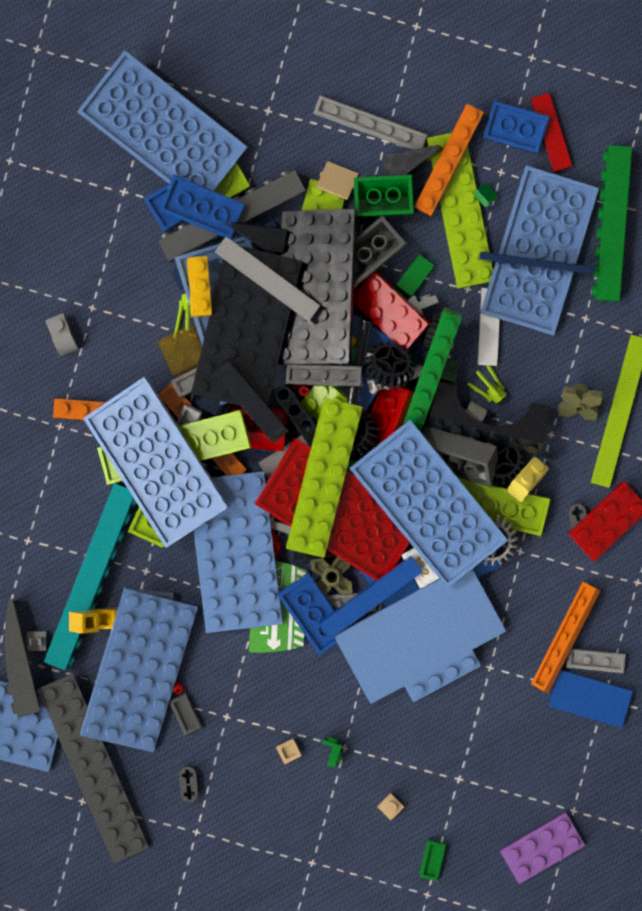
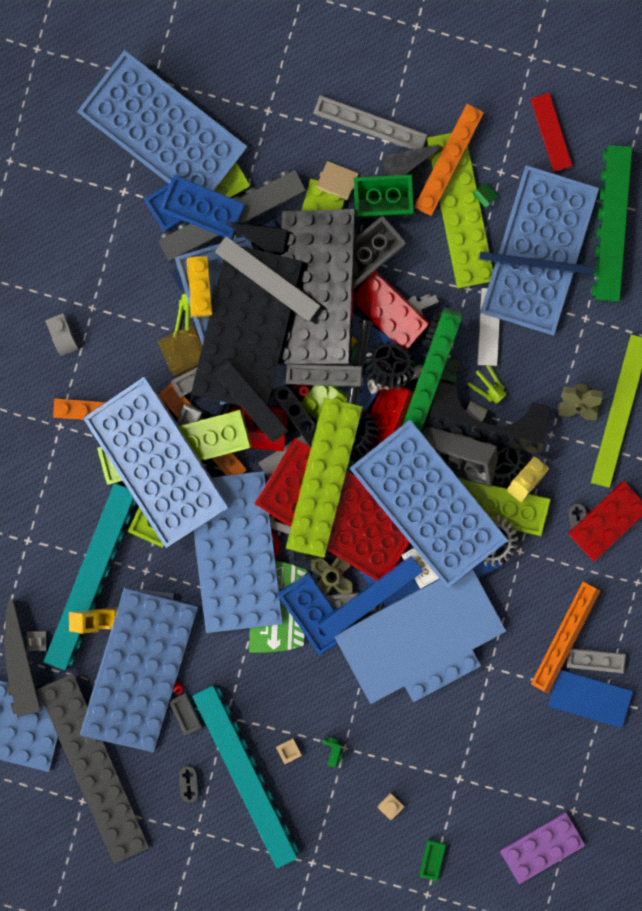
(245, 776): none -> teal brick
(415, 275): green tile -> none
(516, 127): blue tile -> none

